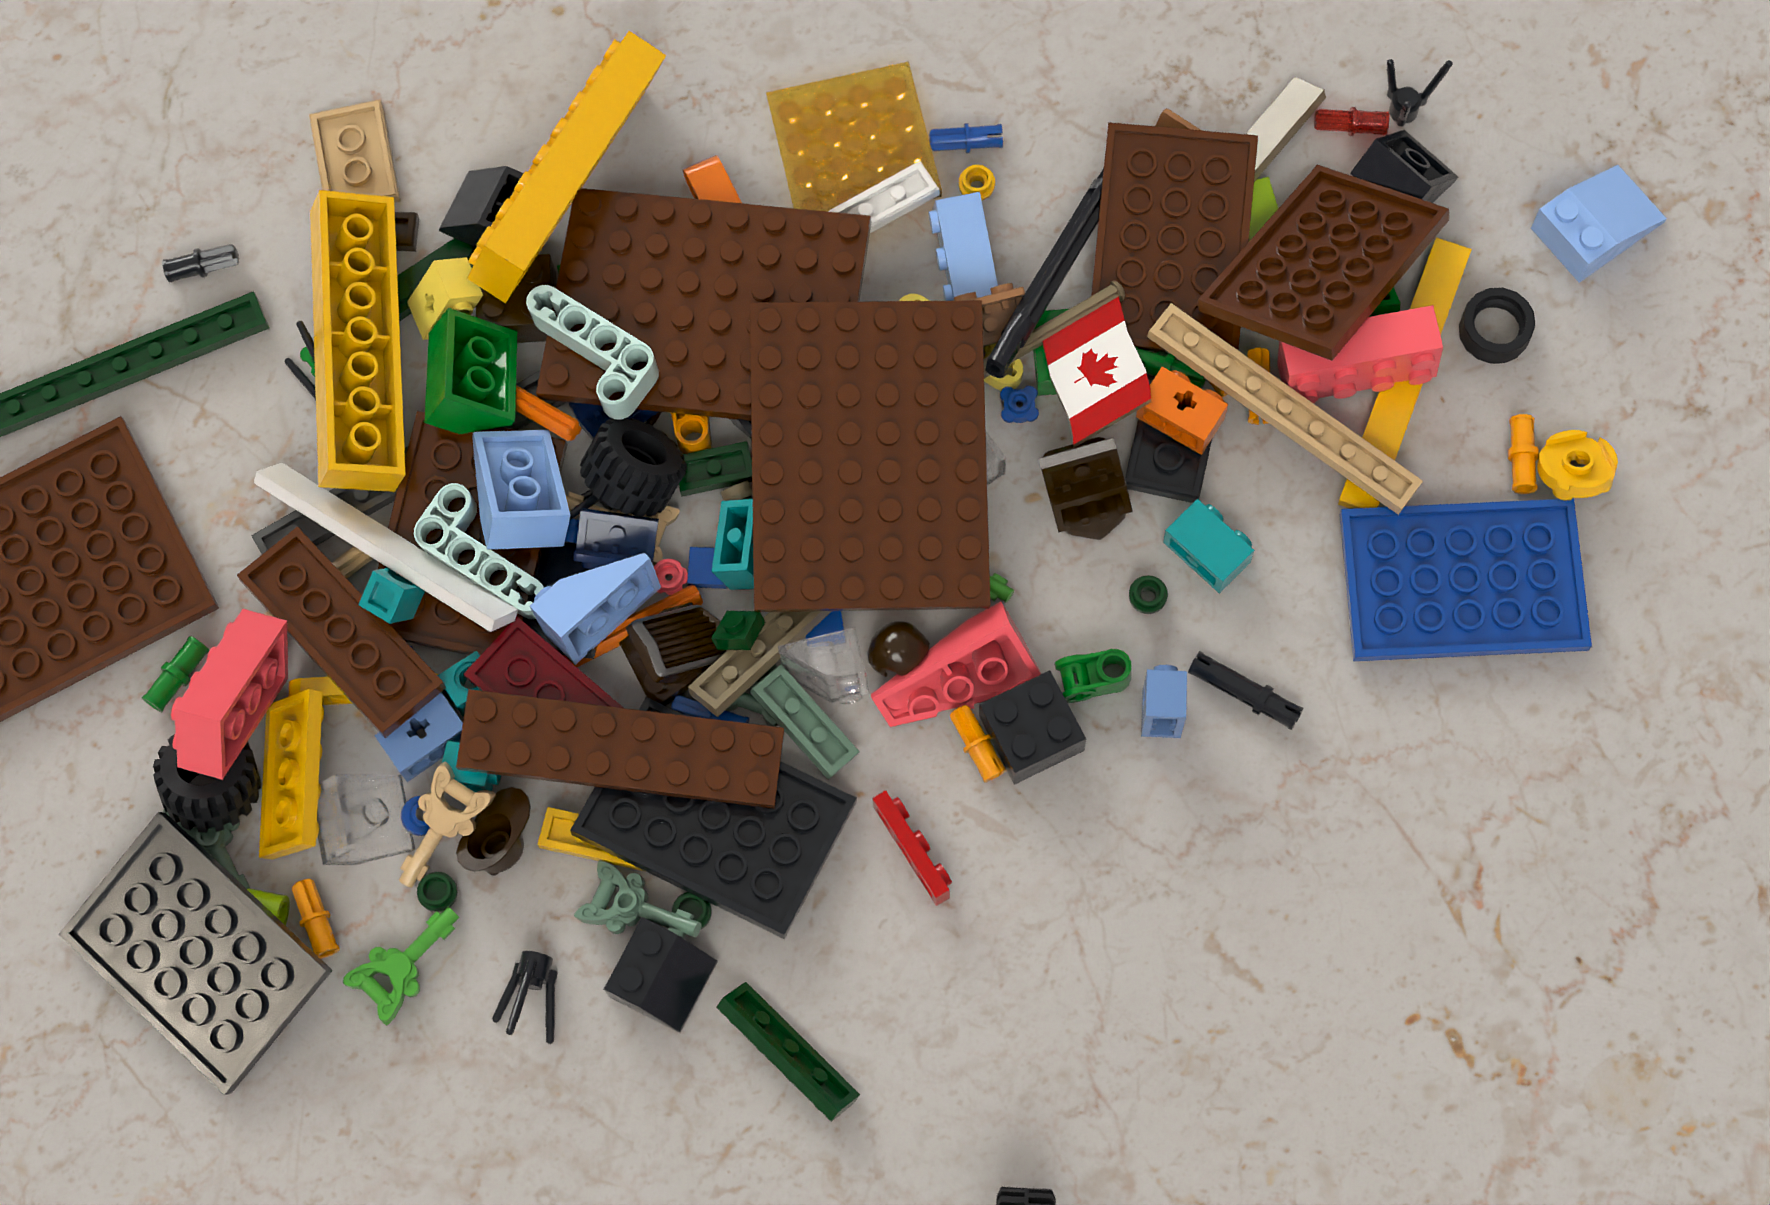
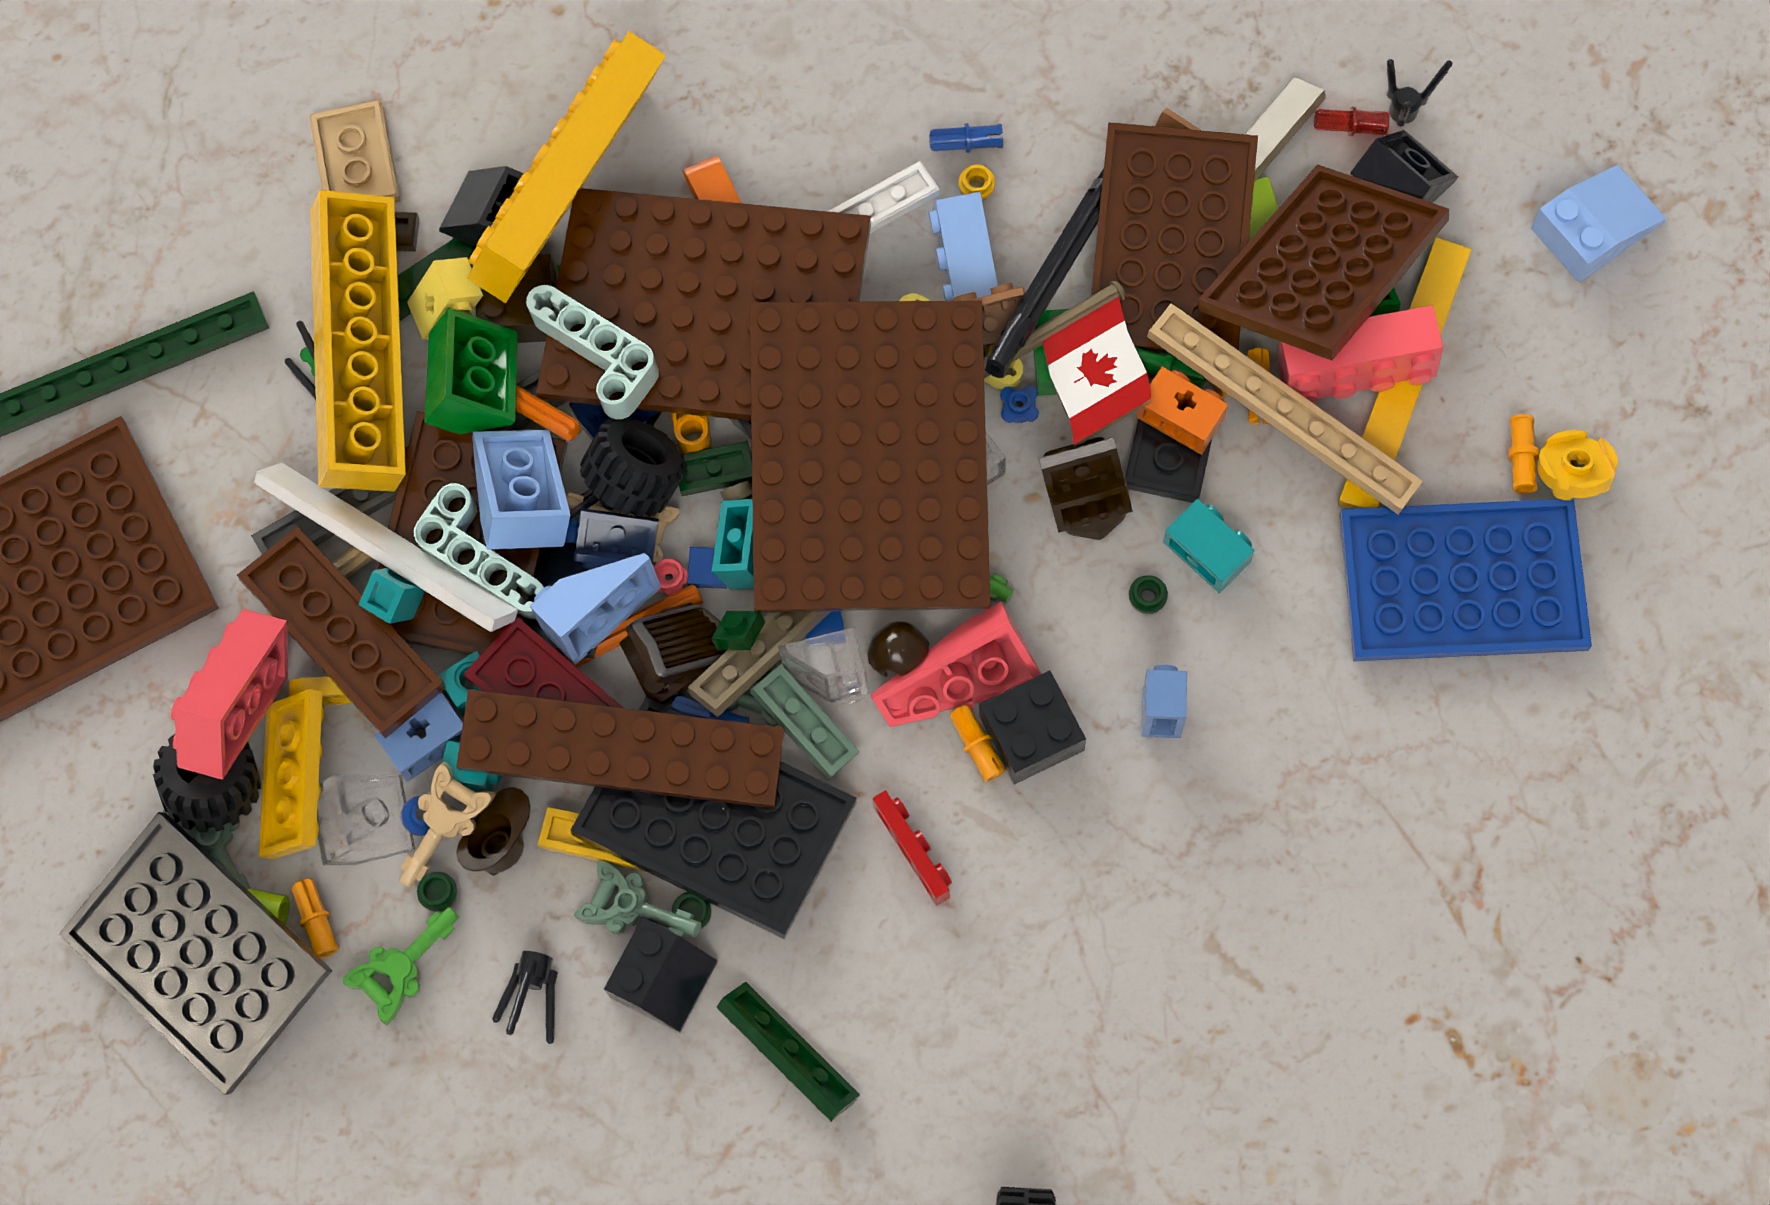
(175, 674): green pin -> none
(200, 262): black axle -> none
(849, 134): clear yellow plate -> none
(1091, 675): green piece -> none
(1247, 691): black pin -> none
(1506, 300): black tyre -> none

